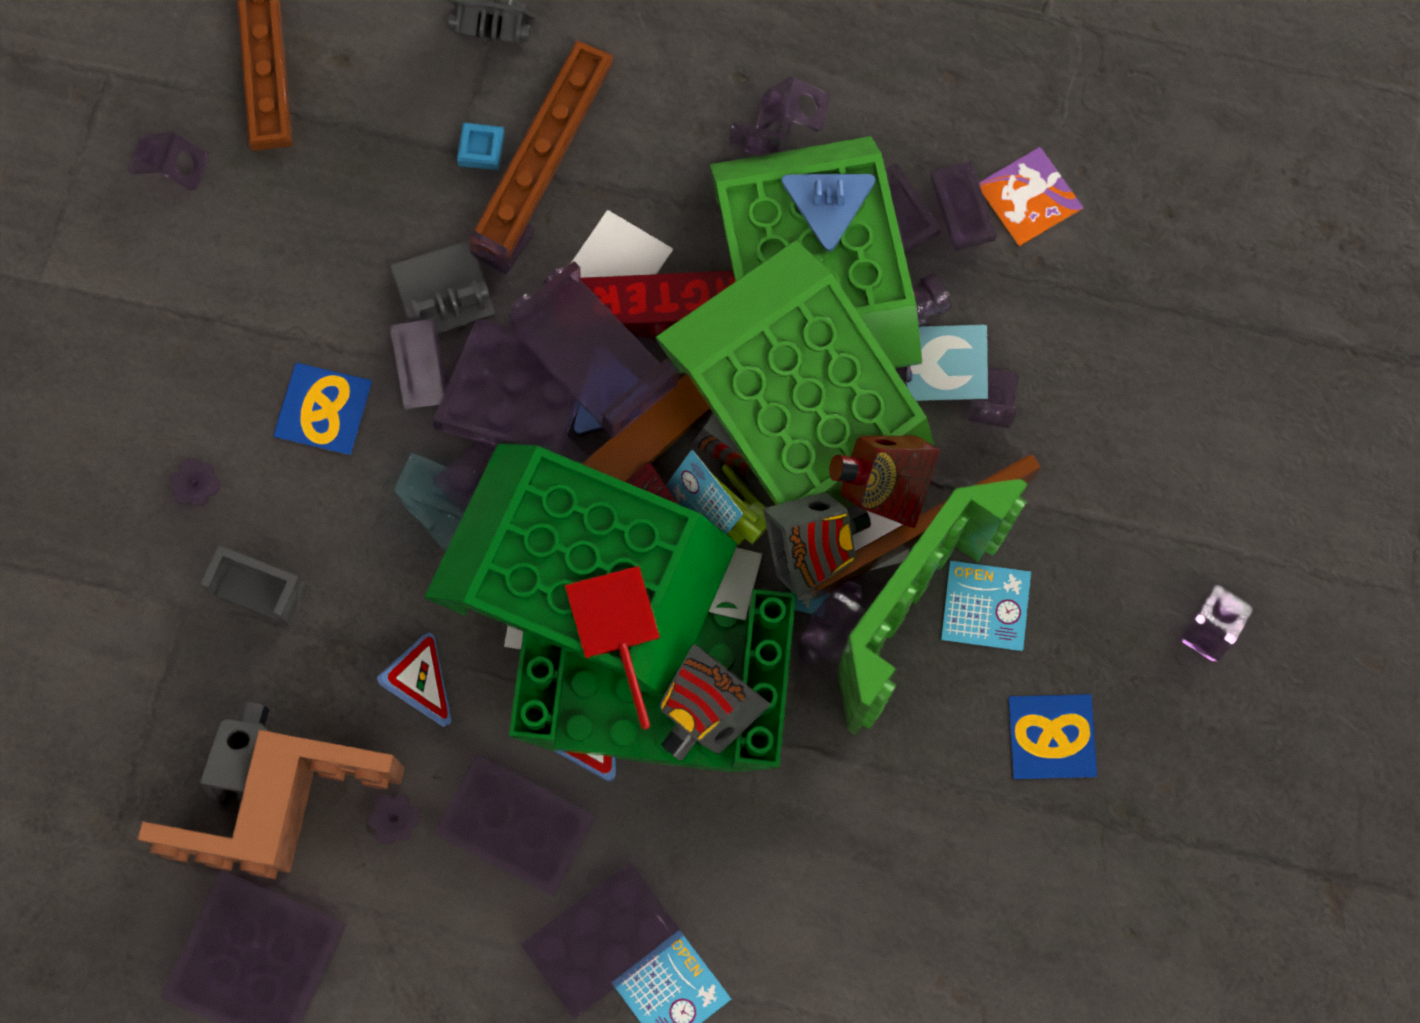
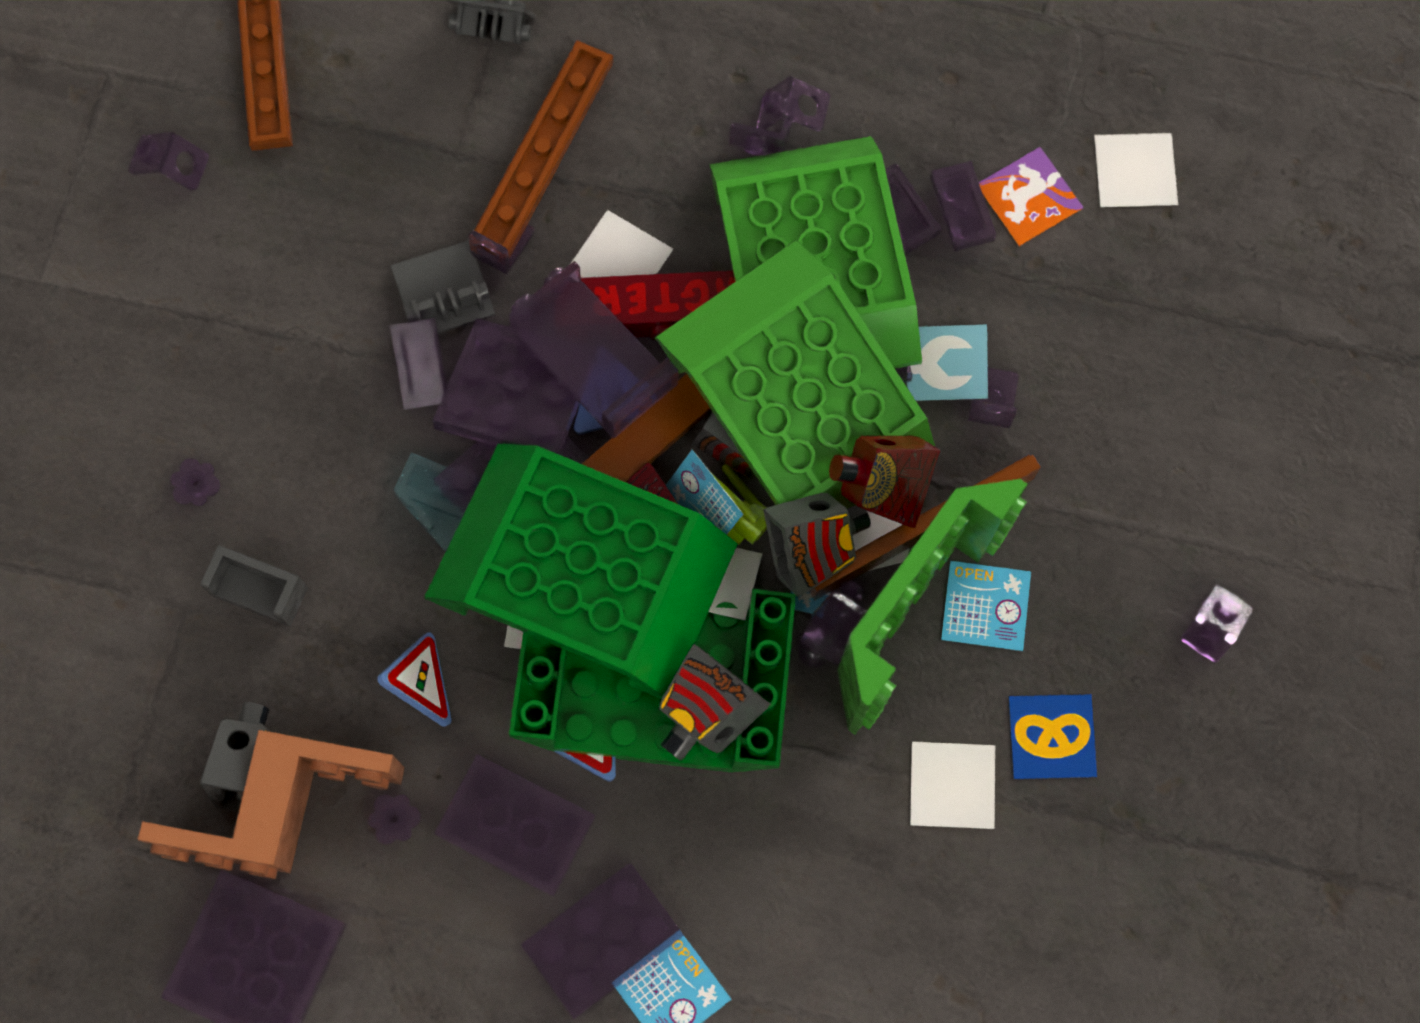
(323, 408): blue sticker -> none
(480, 146): dark azure tile -> none
(612, 616): red piece -> none
(828, 202): medium blue piece -> none
(931, 298): clear purple wheel -> none
(953, 785): none -> white sticker
(1136, 170): none -> white sticker

